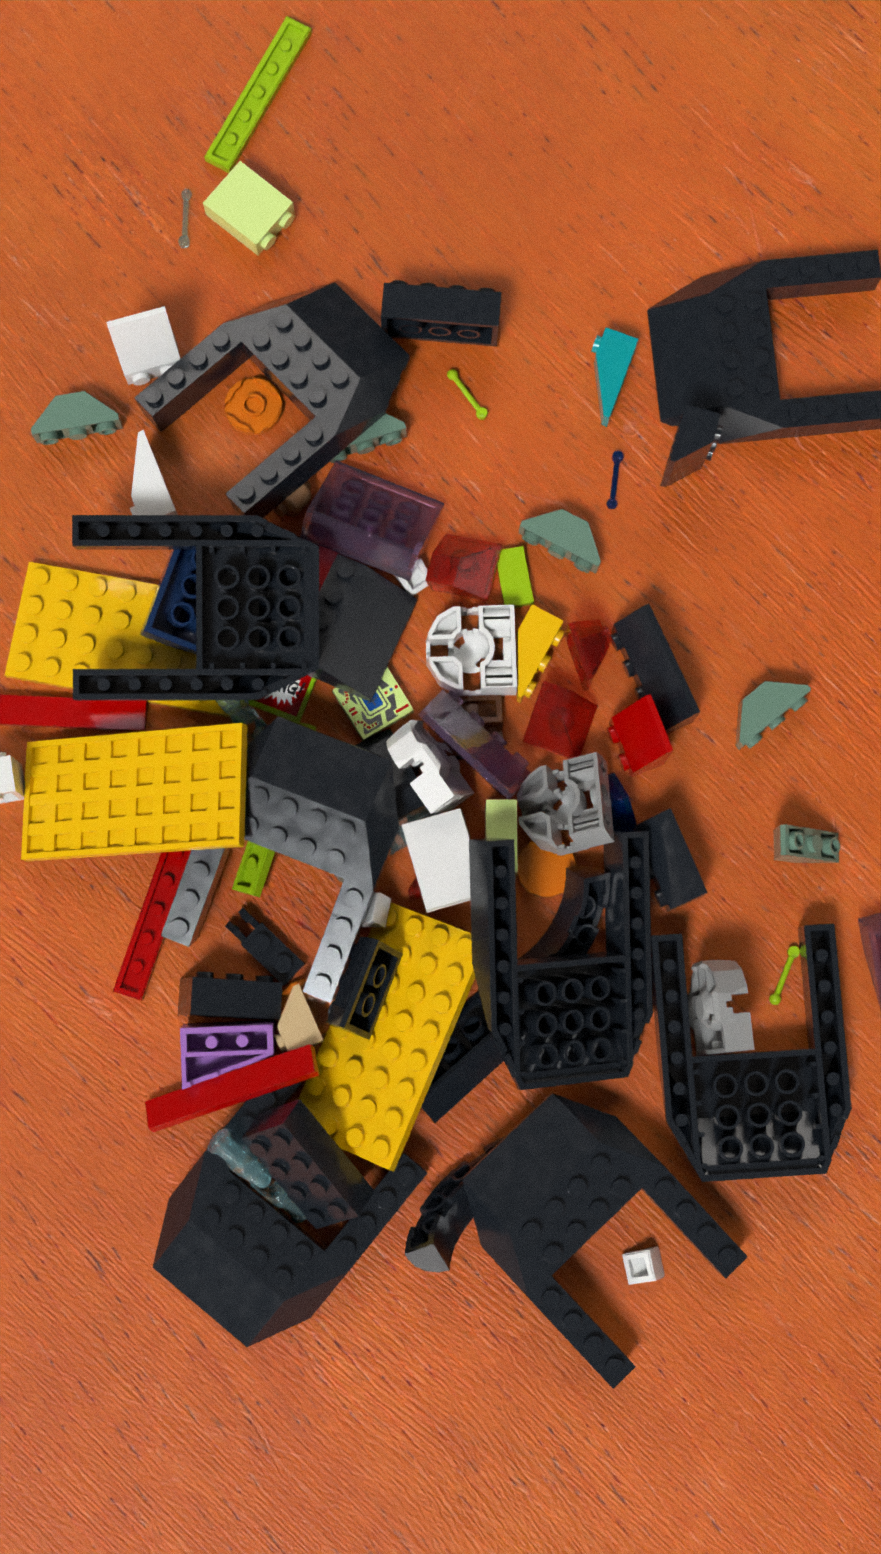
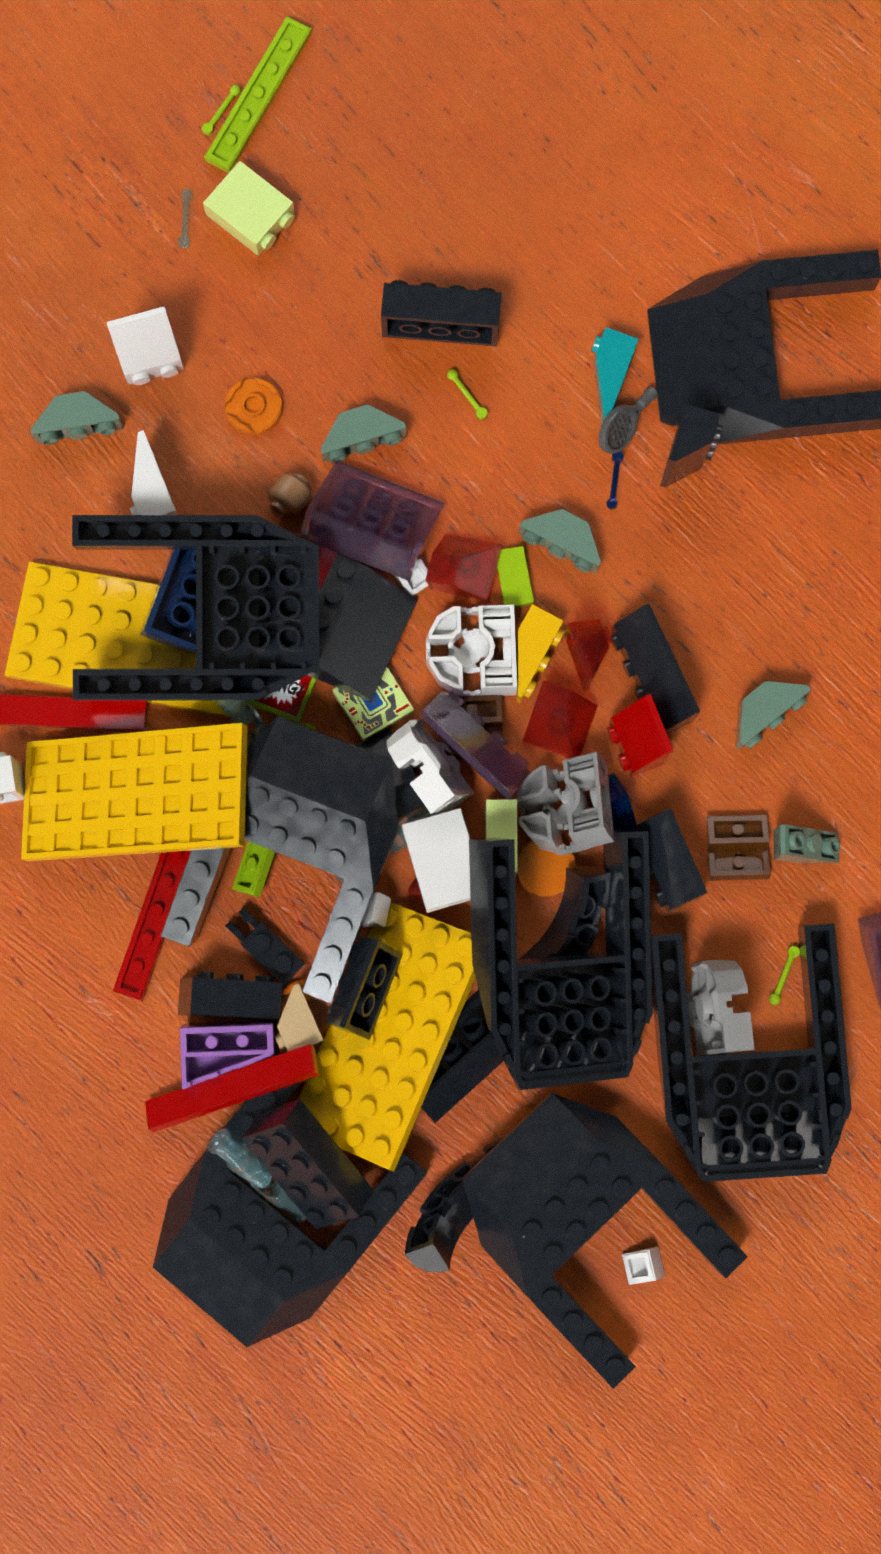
(207, 128): none -> lime hinge
(319, 355): black wedge -> none
(633, 413): none -> dark grey piece
(738, 847): none -> reddish brown slope

